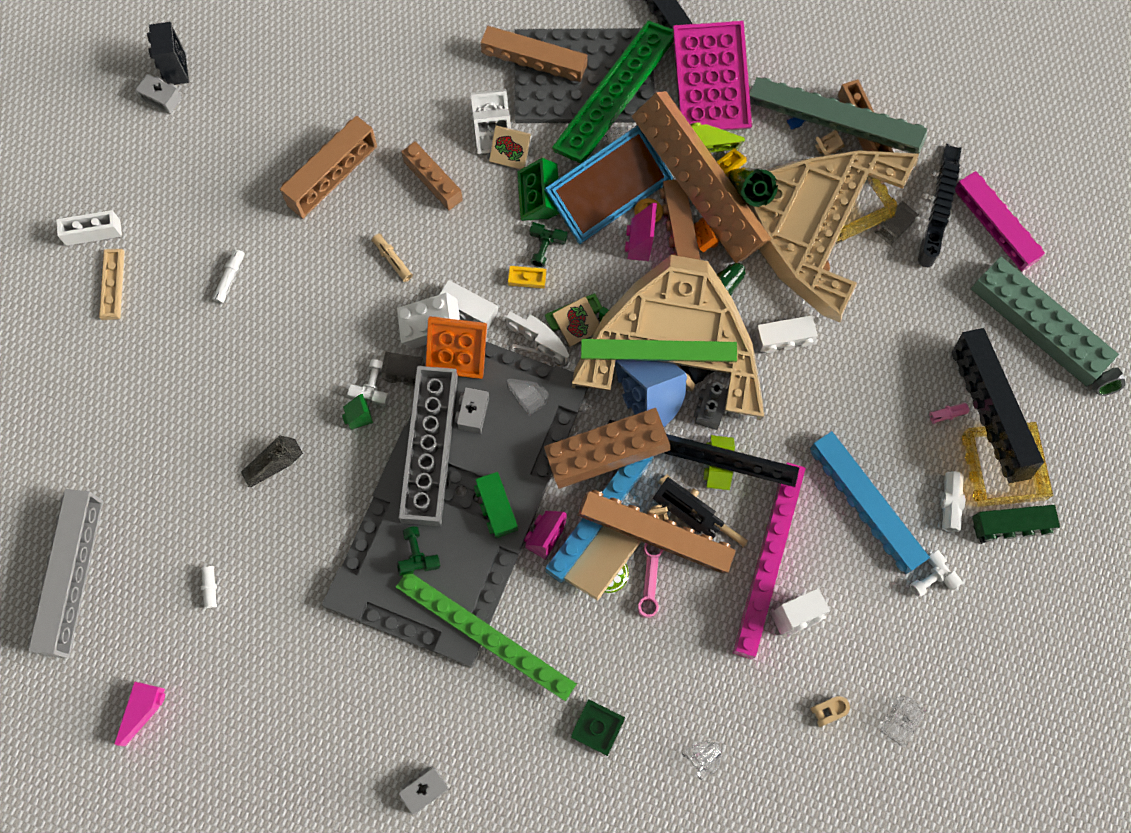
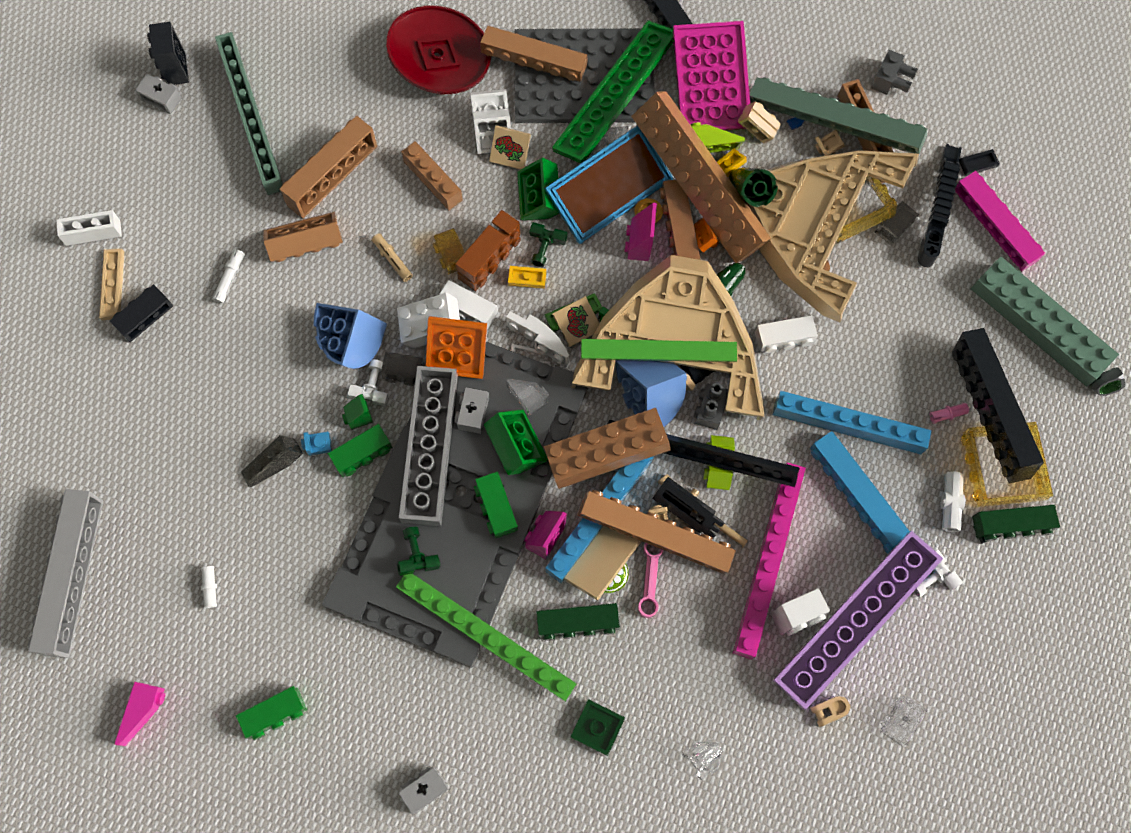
(141, 313): none -> black brick
(249, 113): none -> sand green brick
(271, 713): none -> green brick
(302, 236): none -> medium nougat slope
(316, 443): none -> dark azure bracket
(348, 334): none -> medium blue brick
(360, 451): none -> green brick
(440, 30): none -> dark red dish
(449, 248): none -> clear yellow brick
(488, 251): none -> dark orange piece
(515, 441): none -> green slope
(578, 620): none -> dark green brick
(759, 122): none -> tan brick
(852, 422): none -> dark azure brick
(857, 620): none -> lavender brick
(888, 73): none -> dark grey brick
(979, 162): none -> black tile

